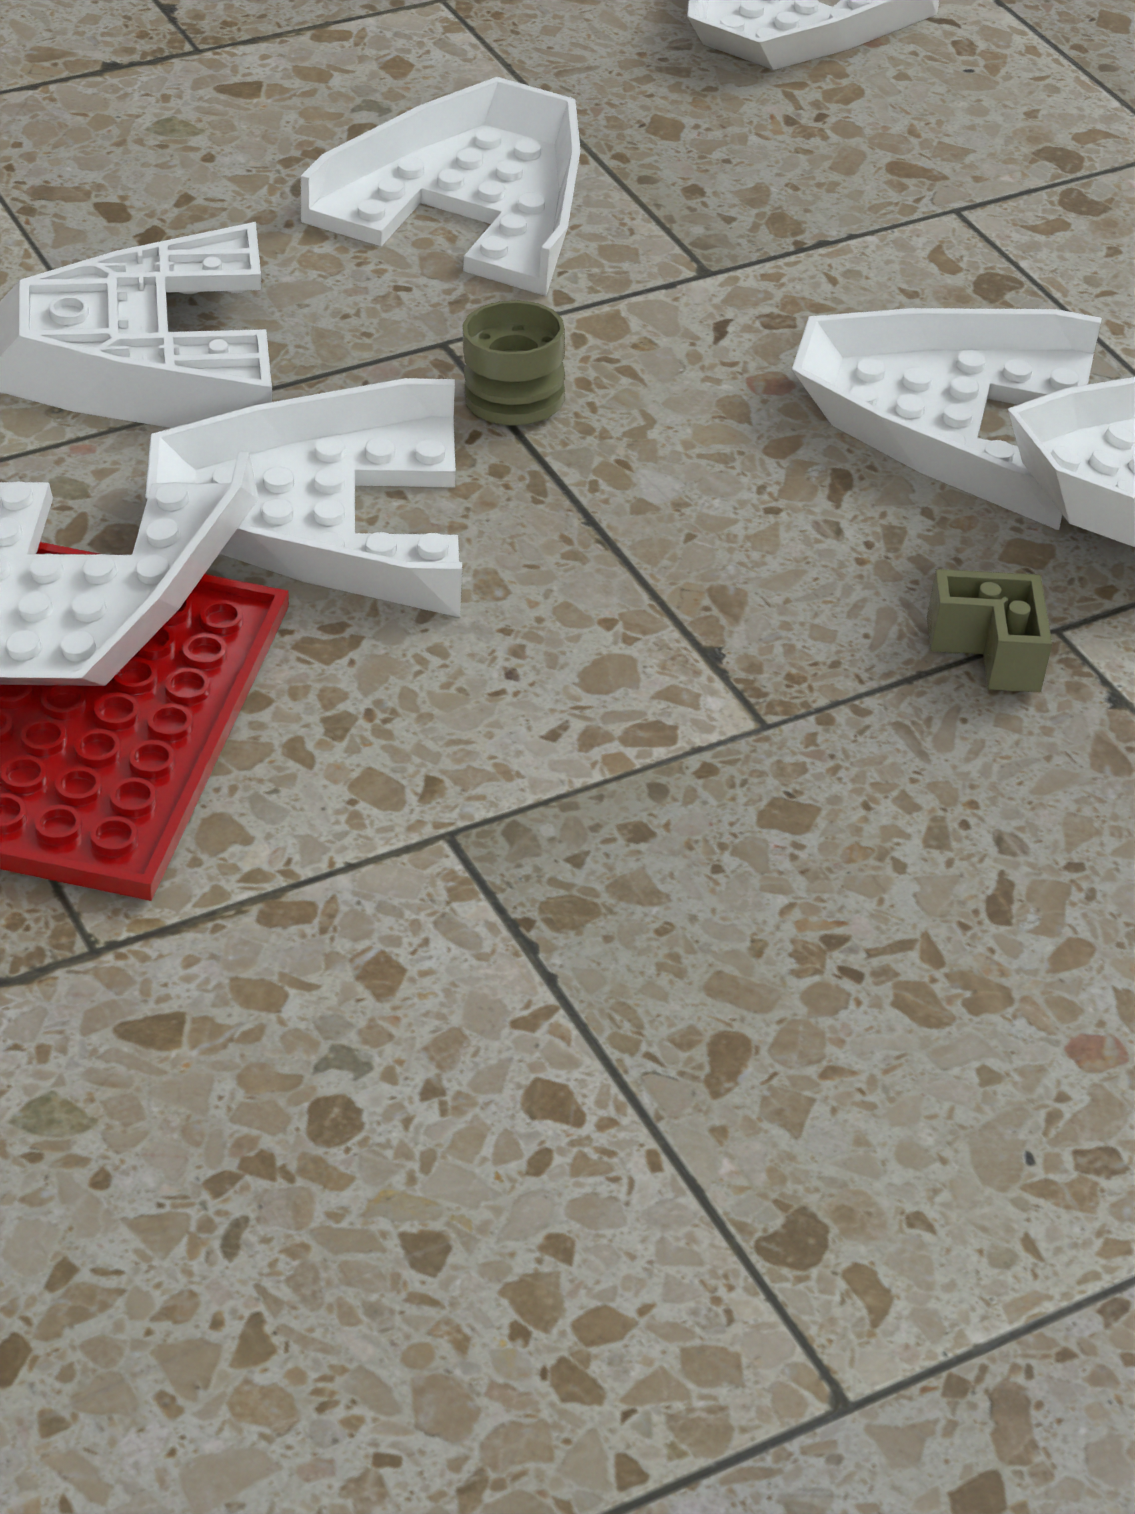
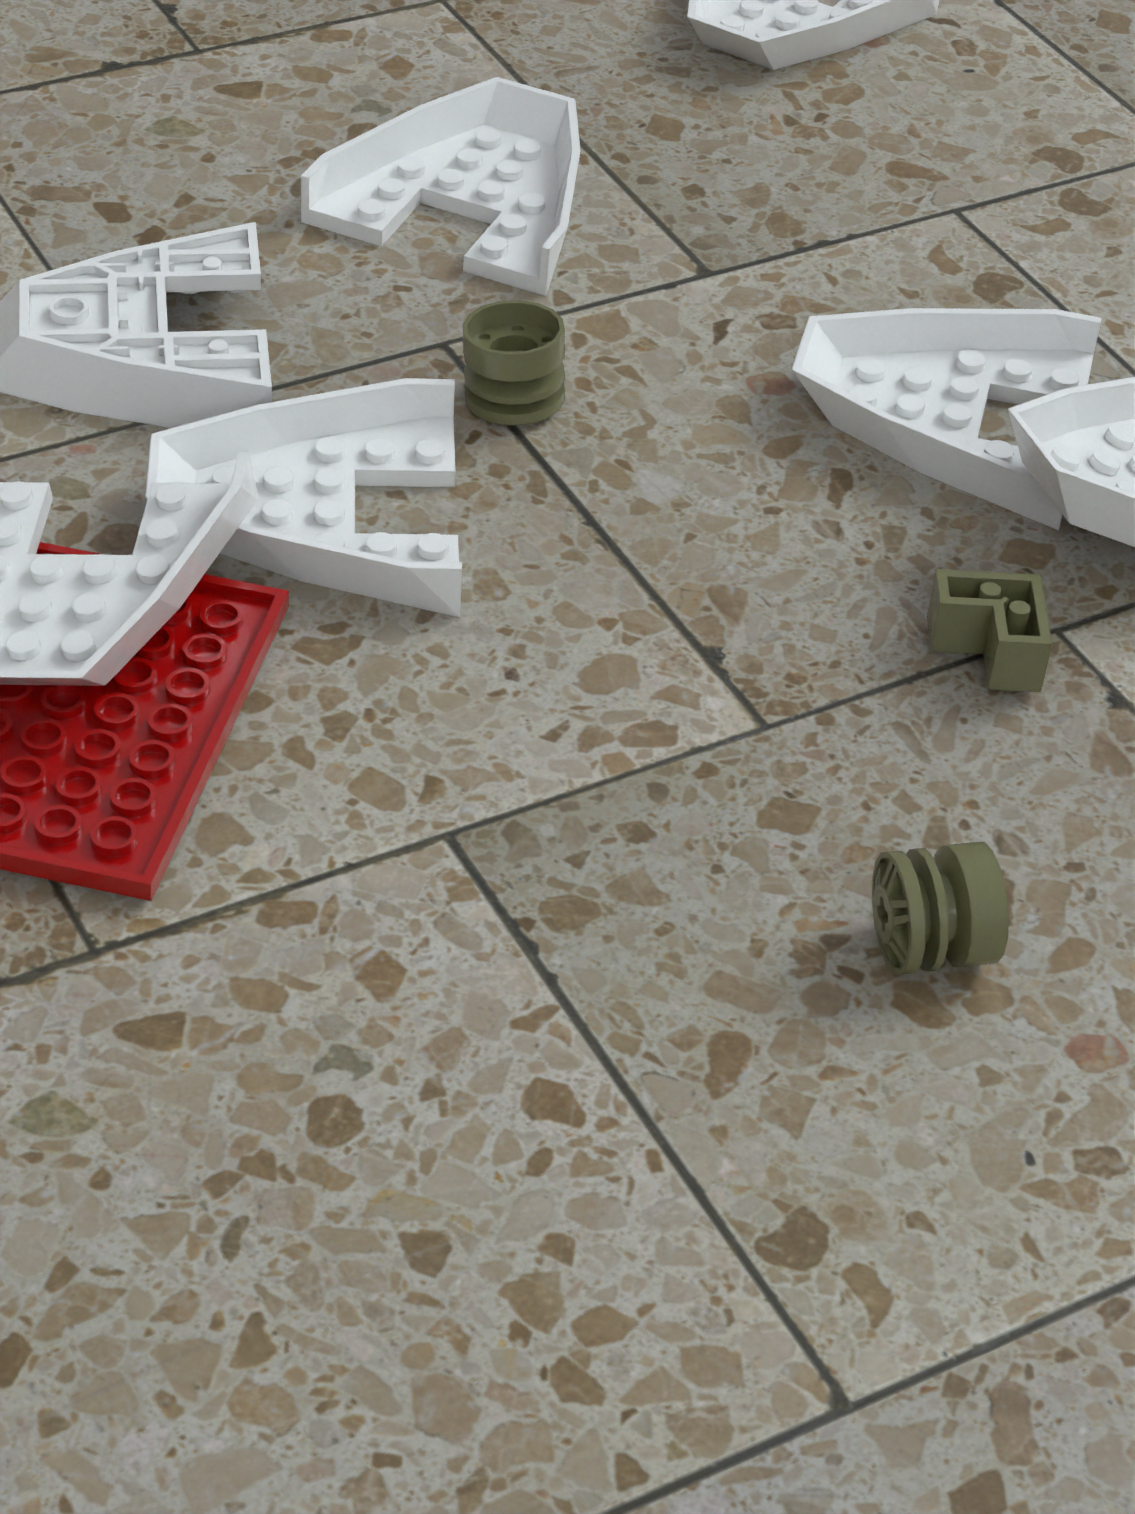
(940, 907): none -> olive wheel

